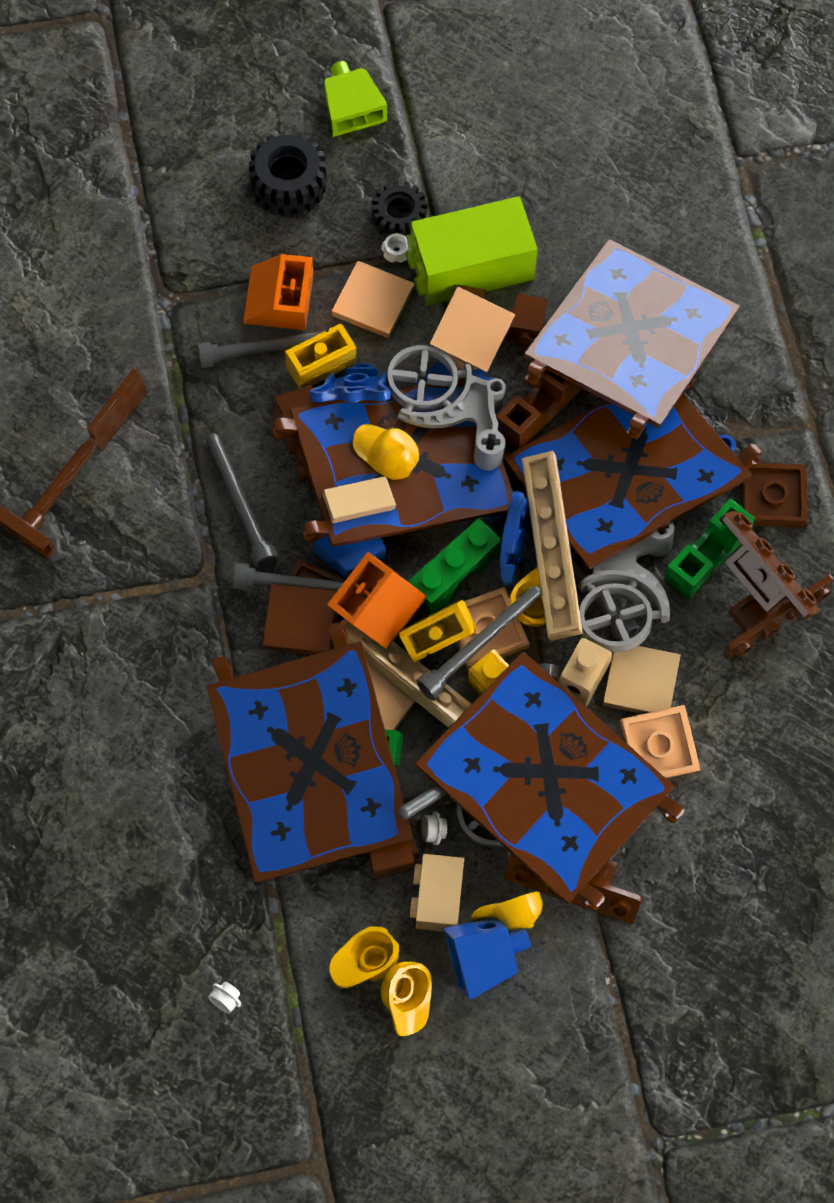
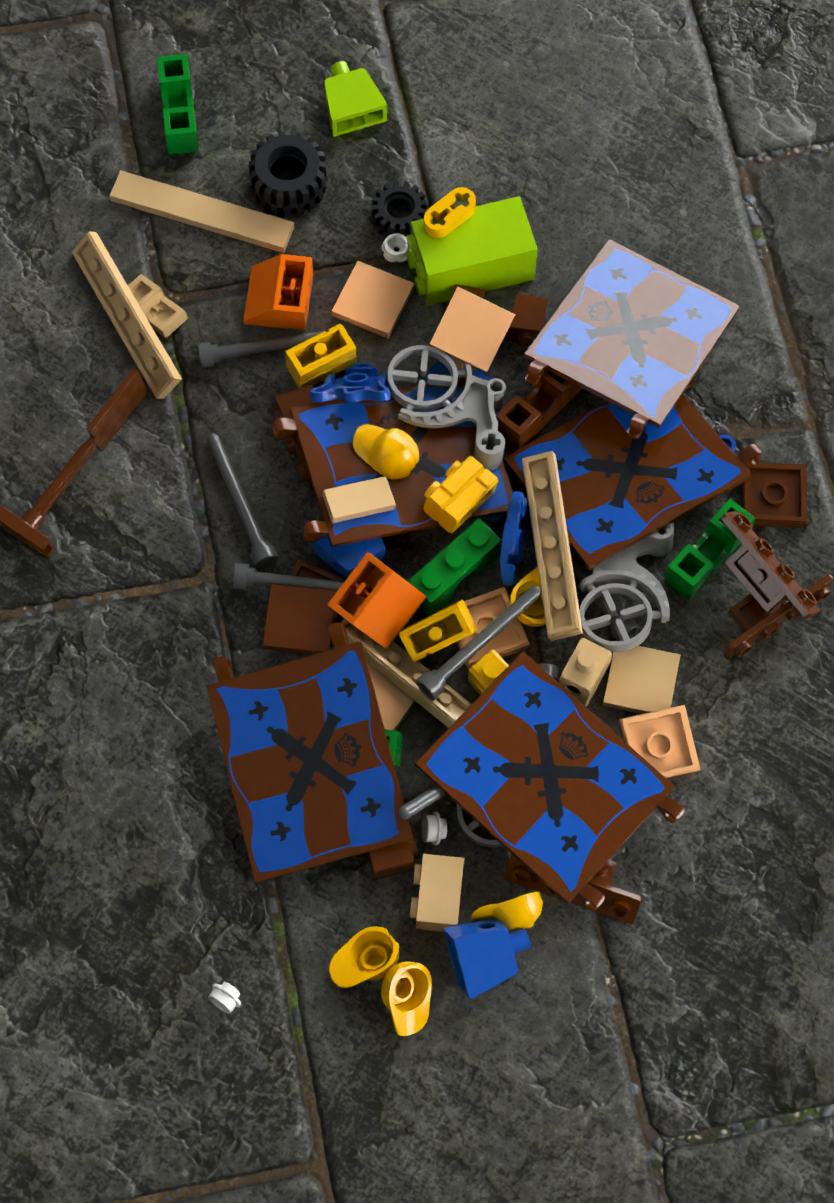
(126, 315): none -> tan tile
(159, 310): none -> tan slope
(177, 104): none -> green arch
(202, 211): none -> tan tile
(452, 215): none -> yellow beam
(459, 494): none -> yellow brick

